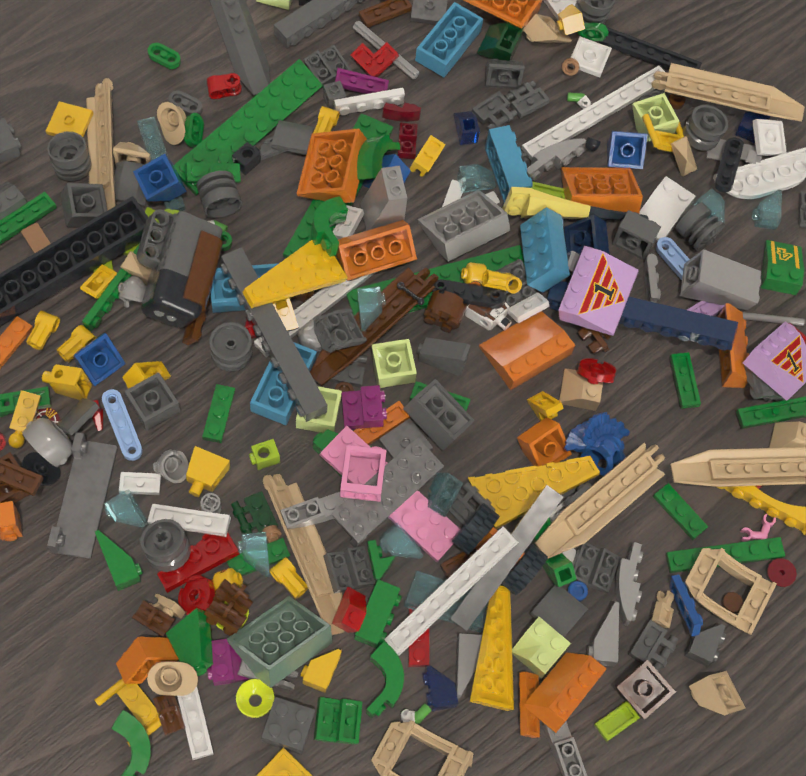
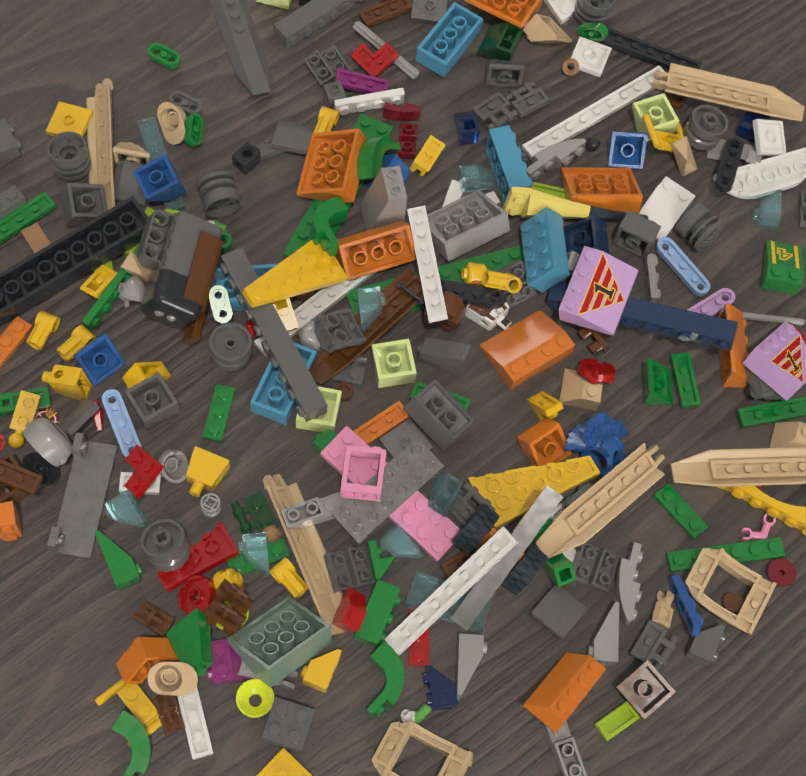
(146, 471): none -> red plate
(168, 606): tan plate -> none
(191, 519): white plate -> none
(195, 171): green plate -> none
(221, 304): none -> plate
(222, 85): red piece -> none
(253, 119): green plate -> none
(268, 447): lime brick -> none
(338, 720): green slope -> none
(350, 225): white plate -> none
(364, 408): magenta plate -> none
(427, 264): none -> white plate
(494, 666): yellow wing -> none
(528, 307): white plate -> none
(528, 722): orange plate -> none
(540, 647): yellowish green slope -> none
(570, 20): yellow slope -> none
(578, 590): blue tile -> none
(580, 98): arm -> none
(656, 384): none -> green slope
(714, 203): clear light blue slope -> none
(717, 694): tan slope -> none
(720, 281): light grey slope -> none

